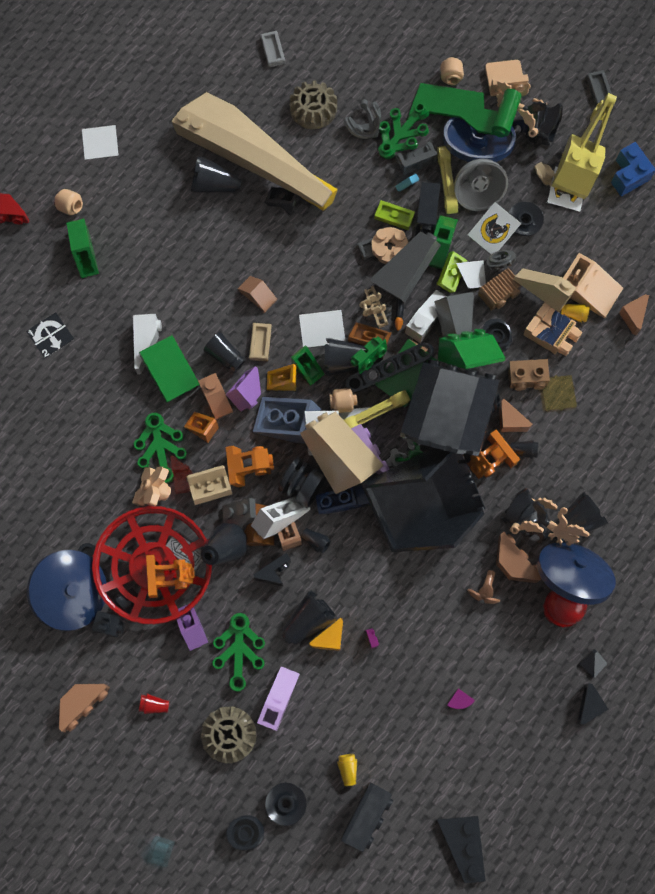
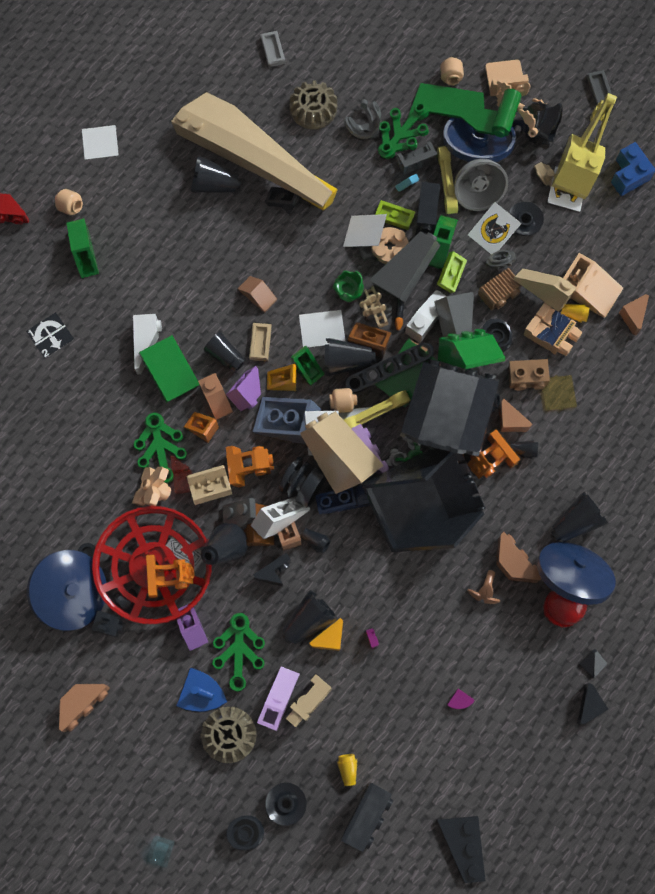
(153, 704): red cone -> none
(200, 693): none -> blue shield
(308, 703): none -> tan hips
(349, 286): none -> green hair
(365, 230): none -> white sticker
(376, 349): green hinge -> none
(473, 273): white sticker -> none
(530, 516): helmet -> none

